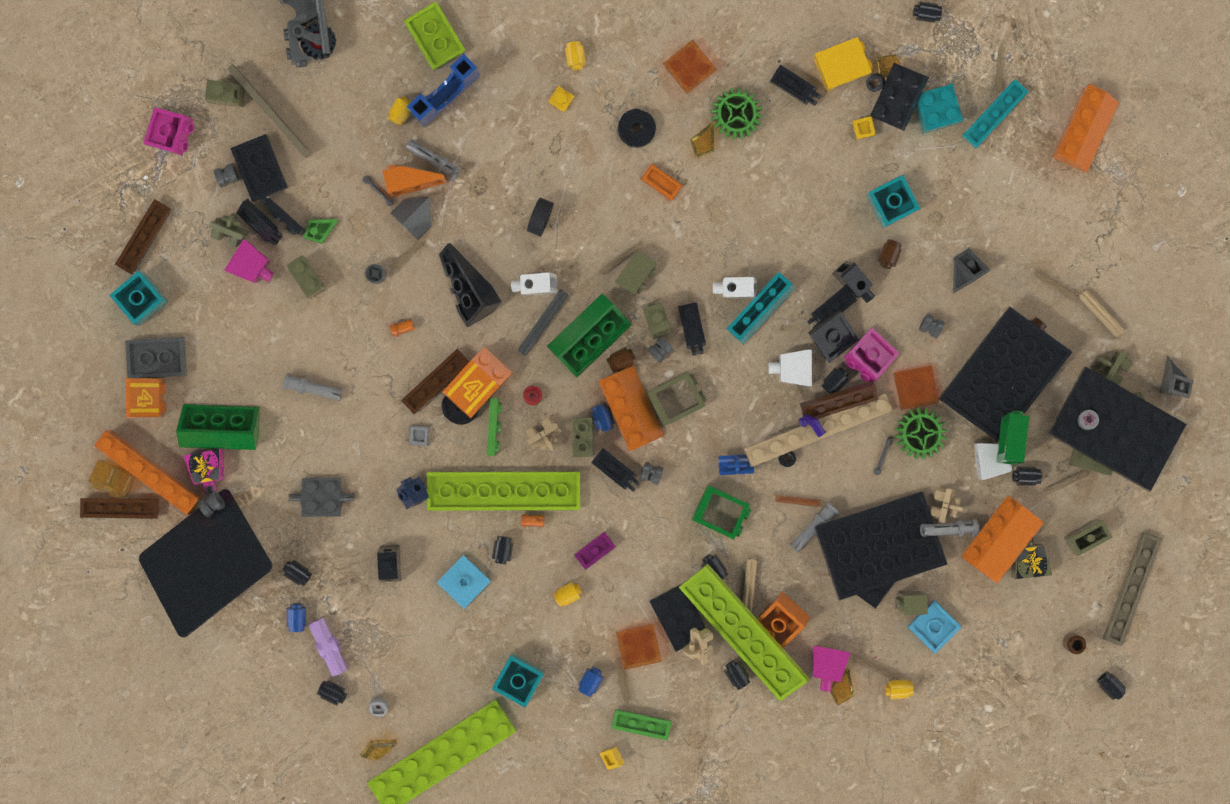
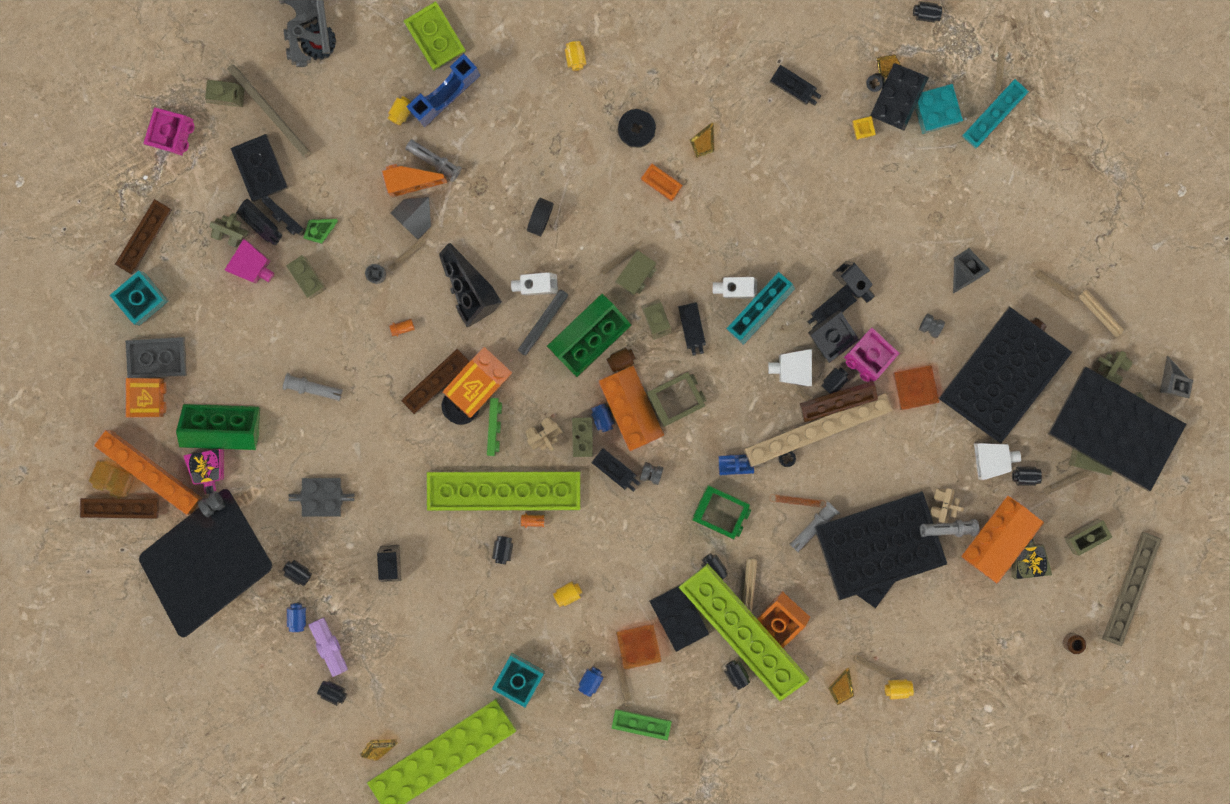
(226, 175): dark grey wheel -> none
(367, 180): dark grey hinge -> none
(378, 706): light grey tile -> none
(412, 492): dark blue brick -> none
(419, 435): light grey tile -> none
(464, 581): medium azure plate -> none
(532, 395): red tile -> none
(561, 99): yellow plate -> none
(594, 550): magenta plate -> none
(611, 758): yellow plate -> none
(660, 349): dark grey wheel -> none
(689, 66): clear orange plate -> none
(699, 645): tan hips -> none
(730, 107): bright green gear -> none
(814, 423): dark purple arm -> none
(829, 666): dark pink torso -> none
(842, 63): yellow panel -> none
(877, 471): dark grey hinge -> none
(890, 254): reddish brown brick -> none
(893, 201): teal brick -> none
(912, 603): olive brick -> none
(921, 442): bright green gear -> none
(935, 627): medium azure plate -> none
(1013, 438): green window -> none
(1086, 128): orange slope -> none
(1088, 419): light grey tile -> none
(1111, 685): black brick -> none

